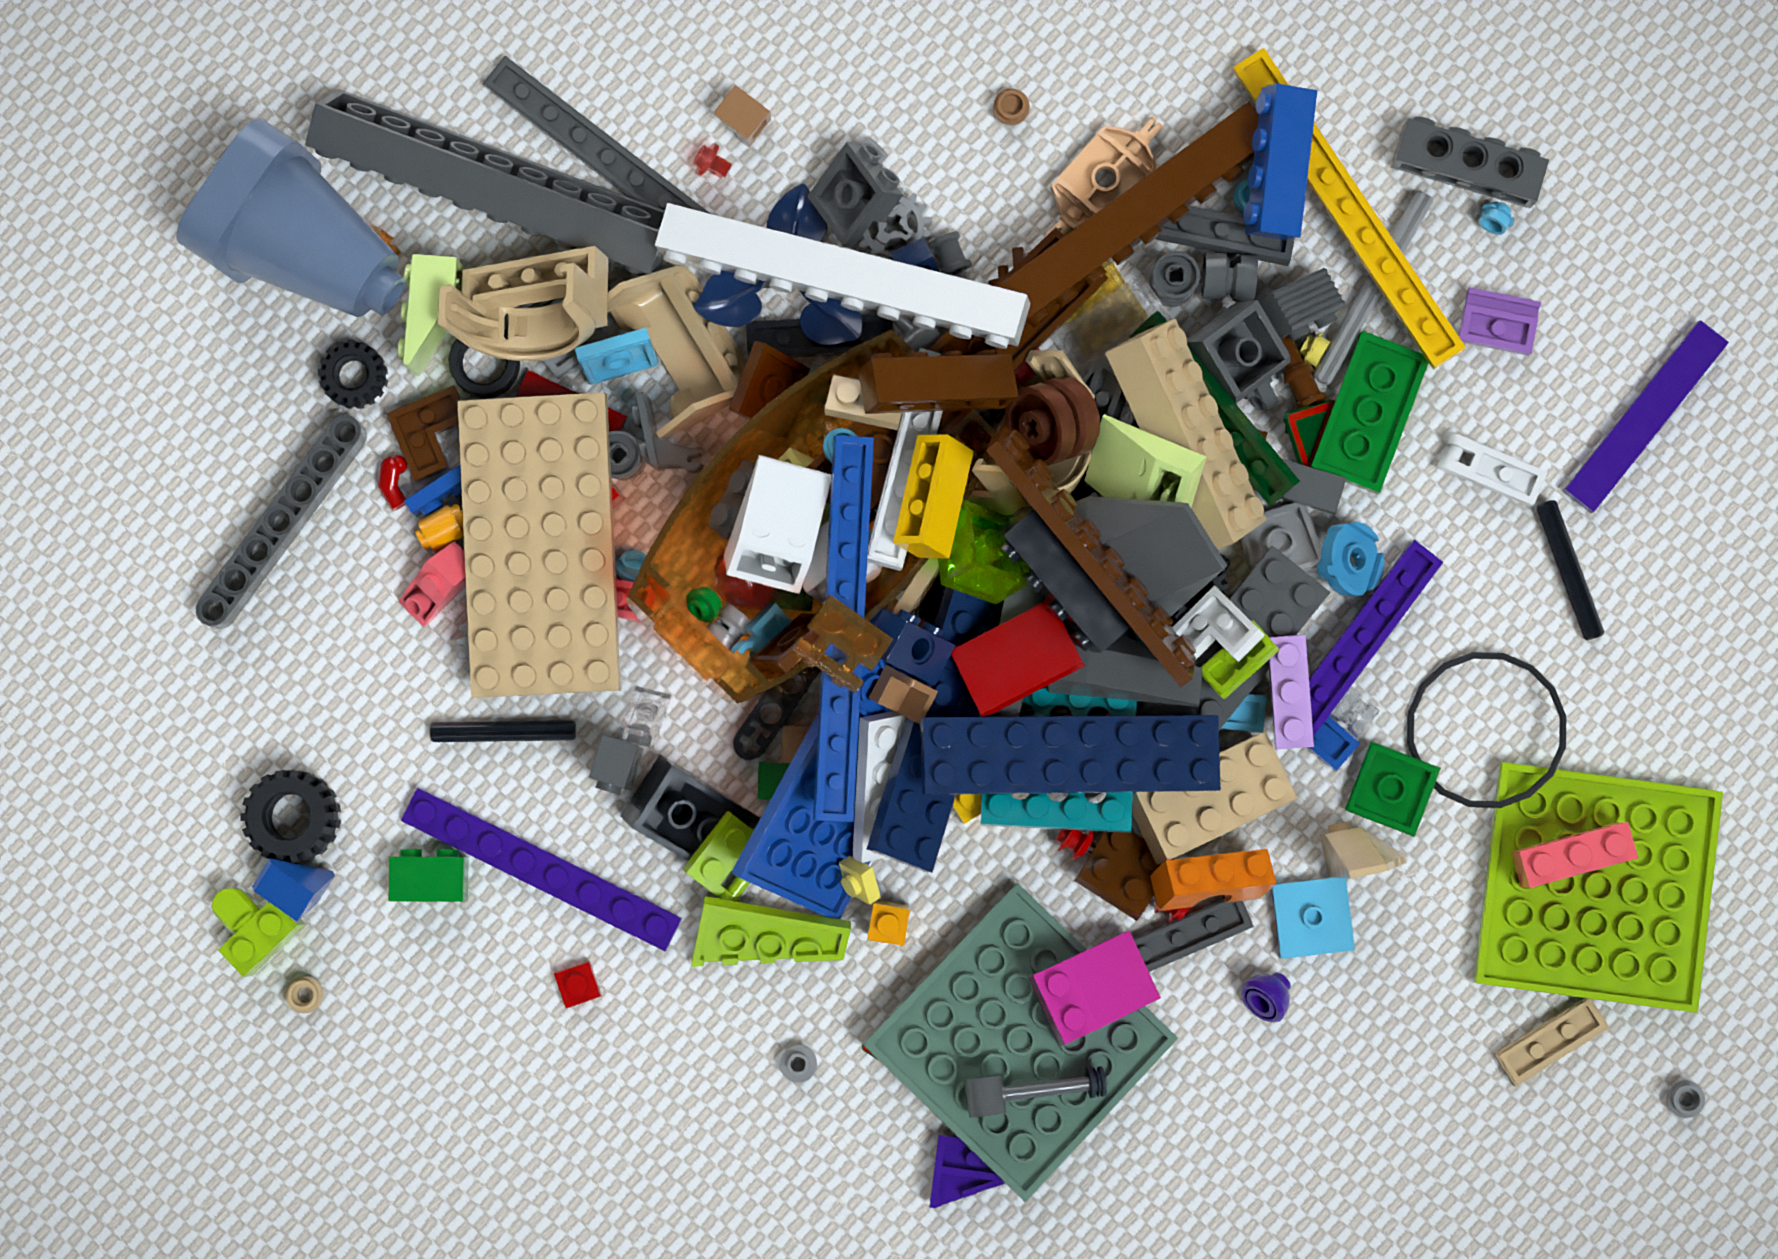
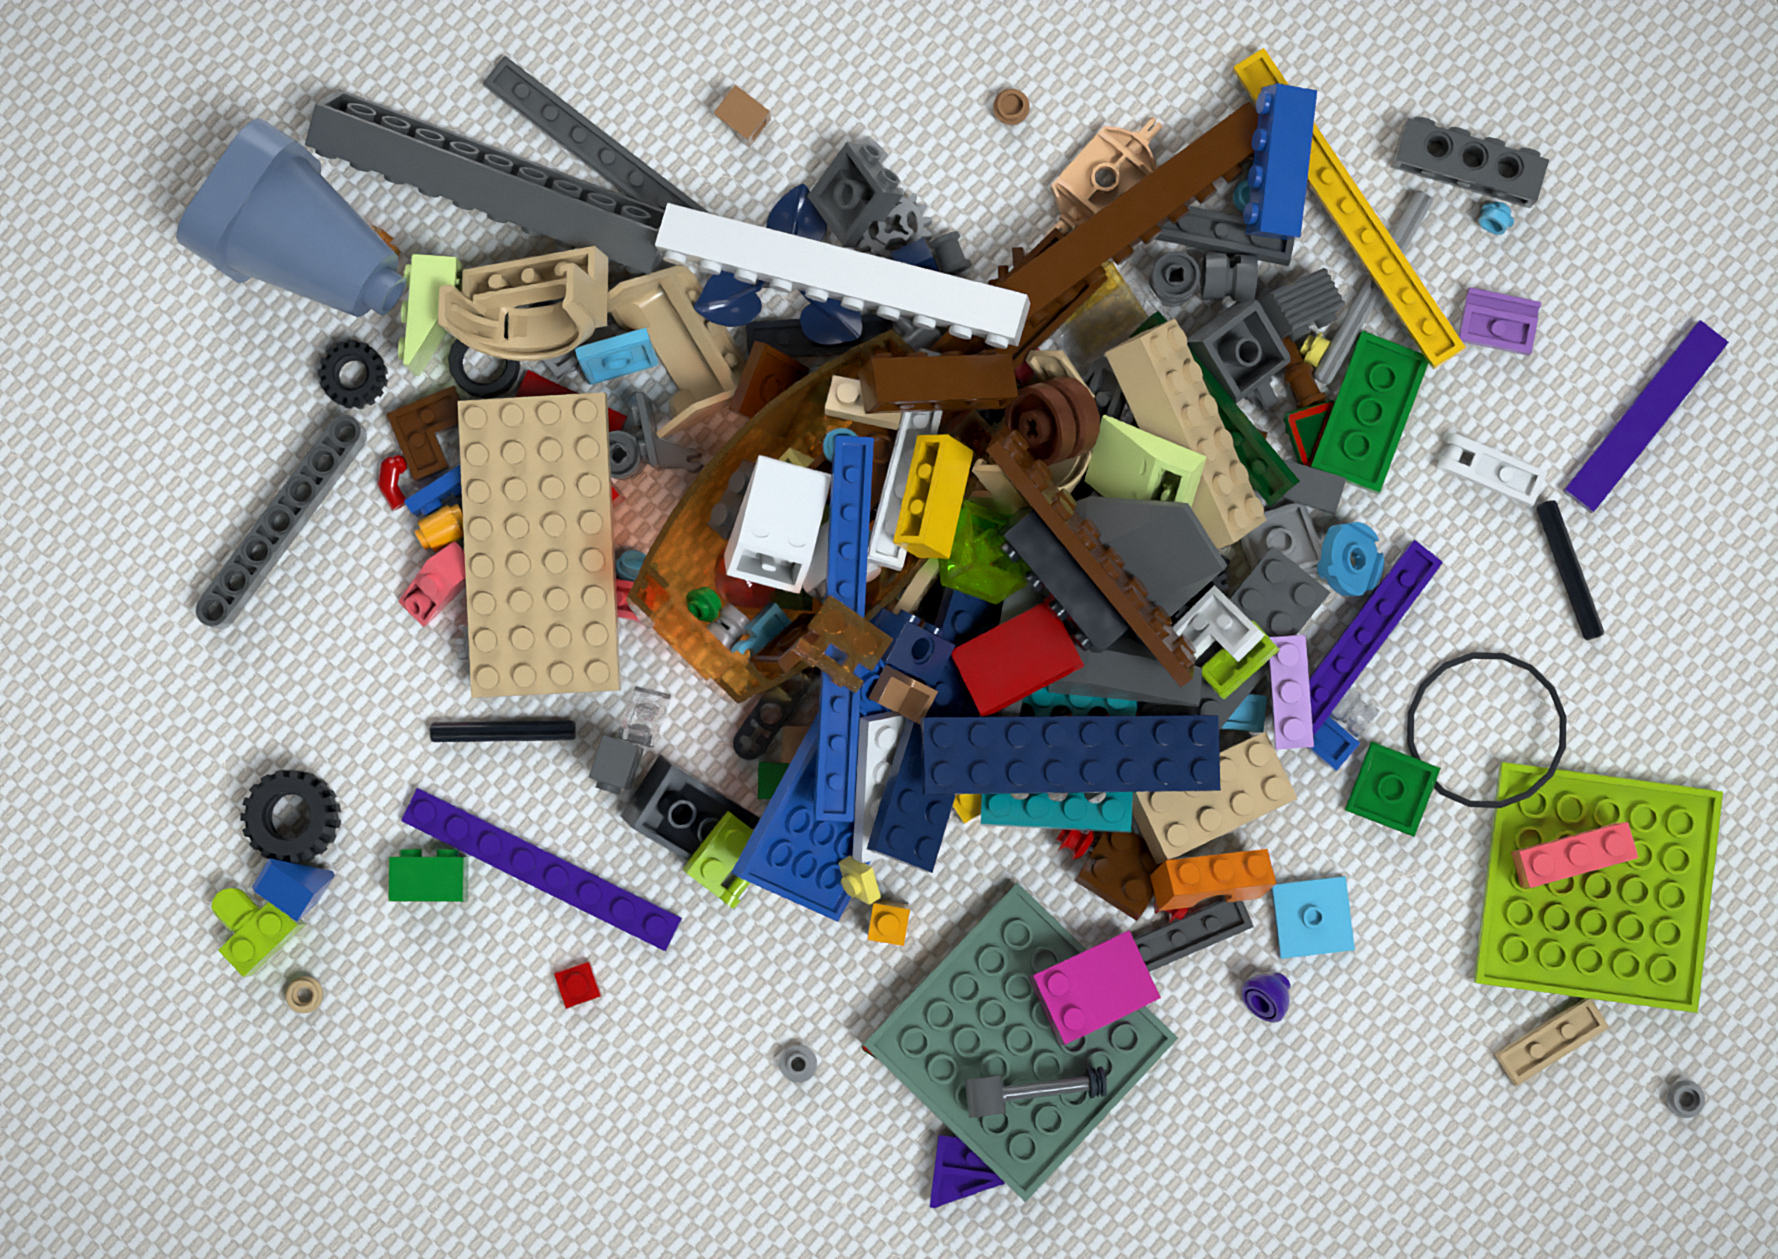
(708, 160): clear red plate -> none
(746, 931): lime wing -> none
(1357, 852): tan wedge -> none

